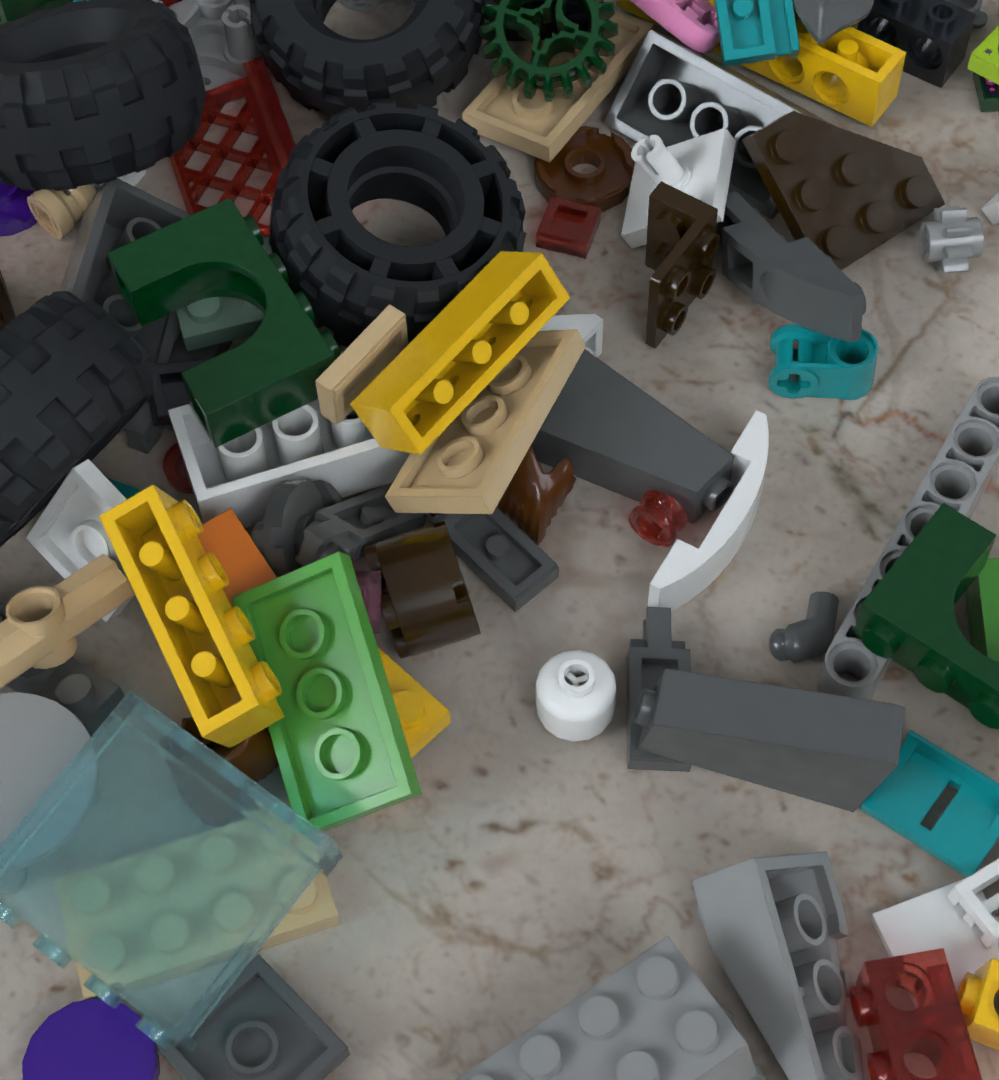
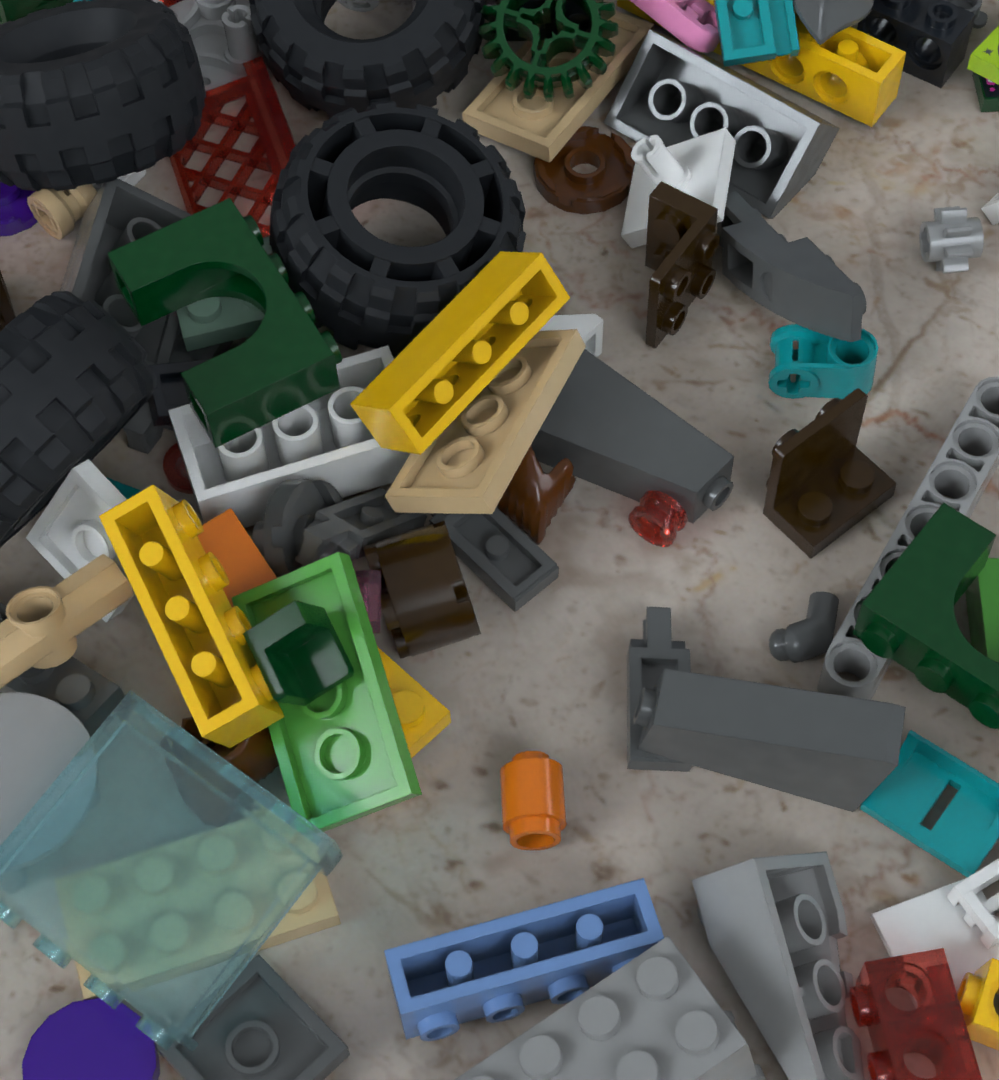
(299, 653): none -> dark green panel
(361, 363): tan tile -> none
(519, 960): none -> medium blue brick
(533, 800): none -> orange brick
(568, 227): clear red tile -> none
(575, 695): white head -> none
(691, 569): white slope -> none
(821, 478): none -> dark brown bracket
(840, 185): dark brown plate -> none

